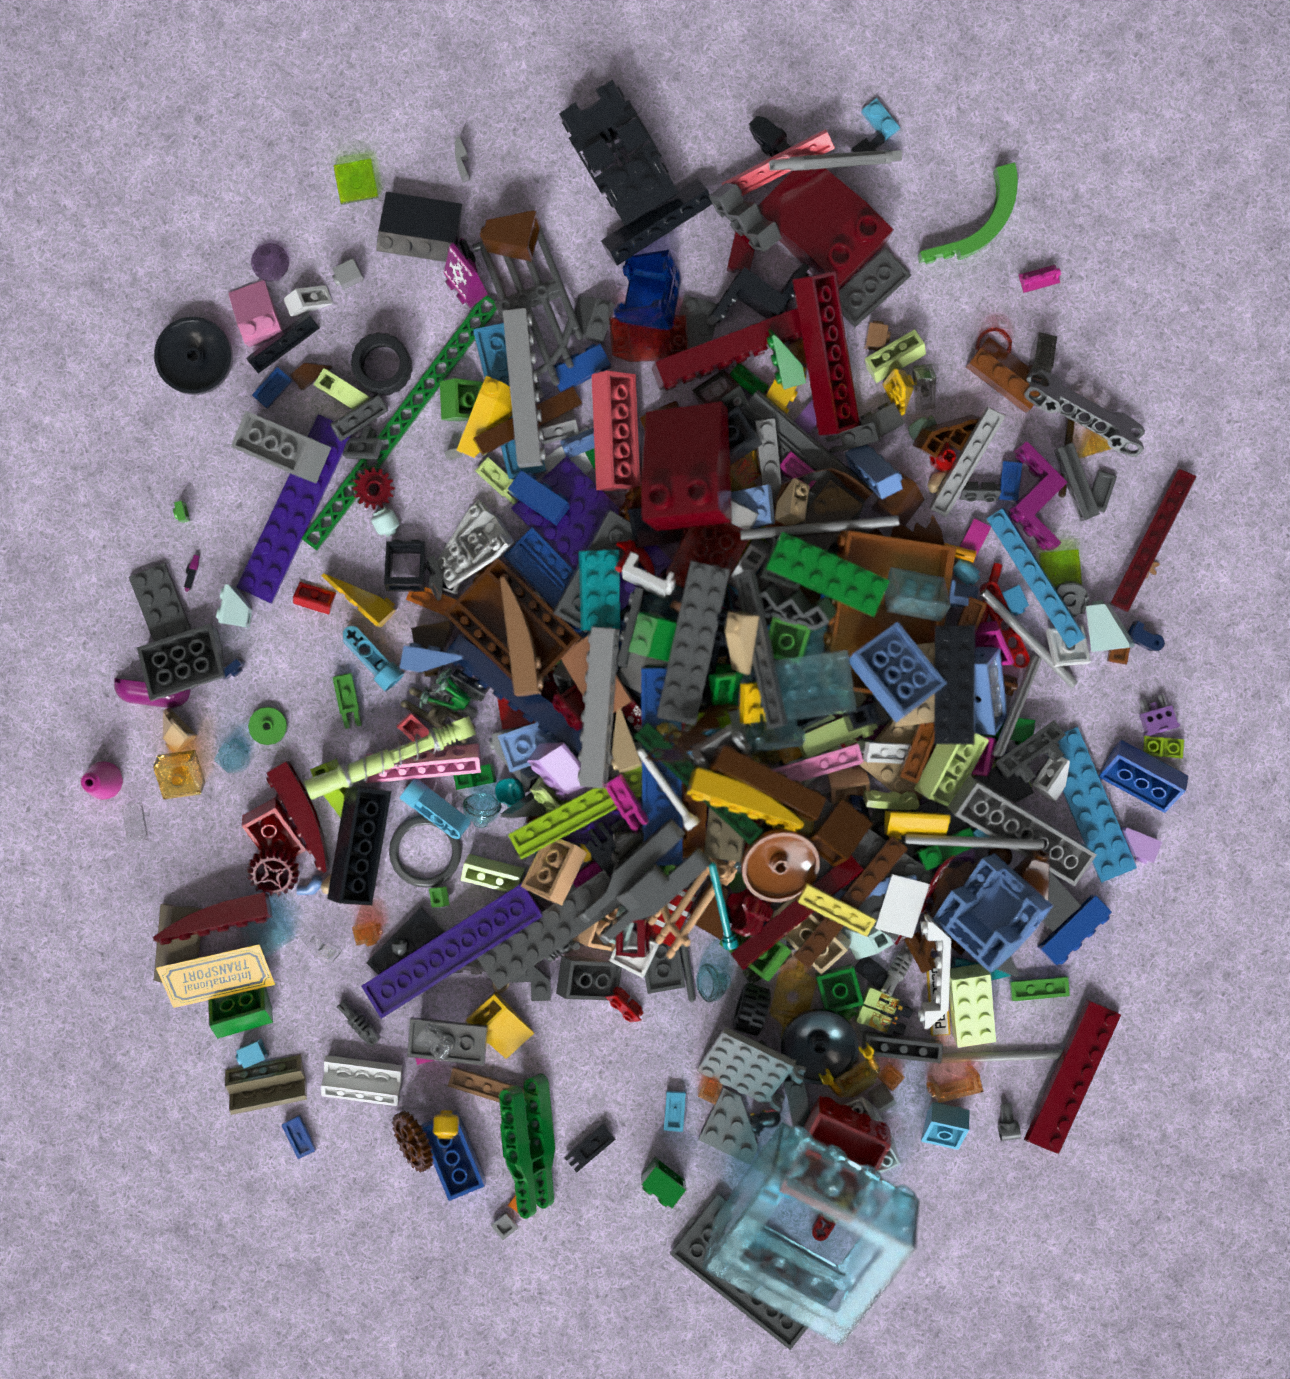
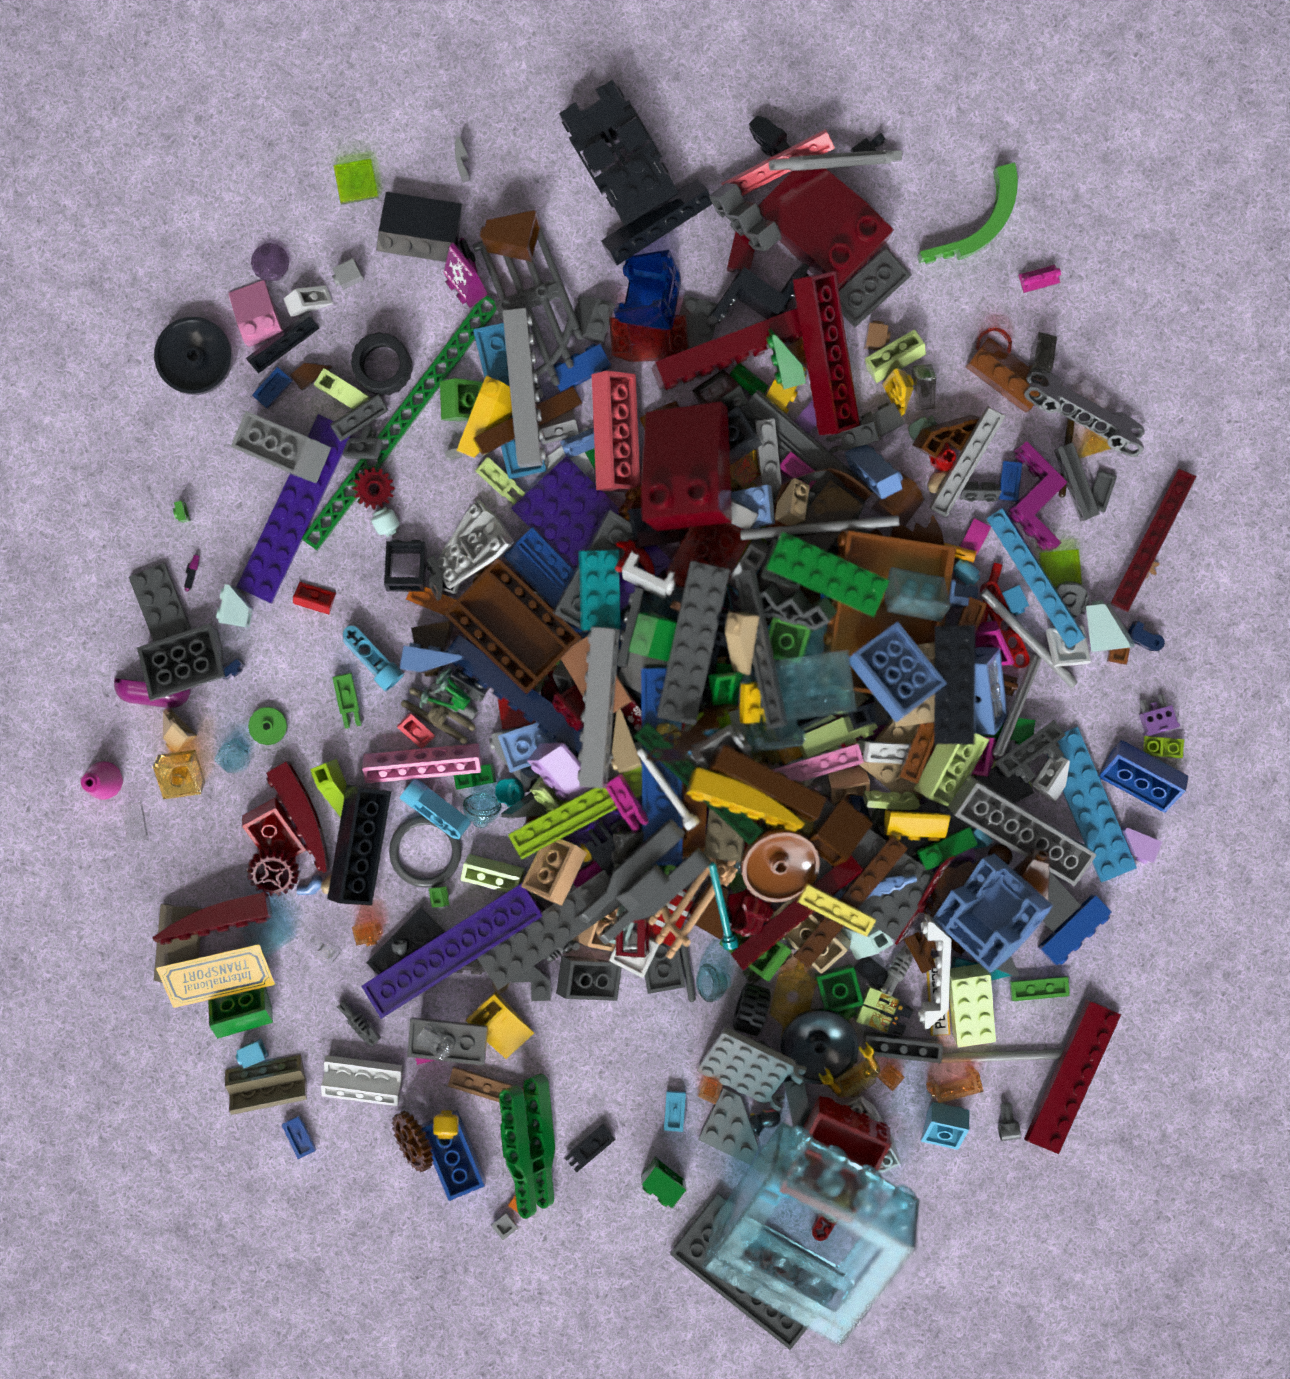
(370, 605): yellow wedge -> none
(385, 759): yellowish green piece -> none
(521, 646): medium nougat slope -> none
(539, 497): blue brick -> none
(631, 1011): red hinge -> none
(880, 119): medium azure plate -> none
(882, 1097): light grey slope -> none
(902, 906): white sticker -> none
(974, 841): light grey piece -> none

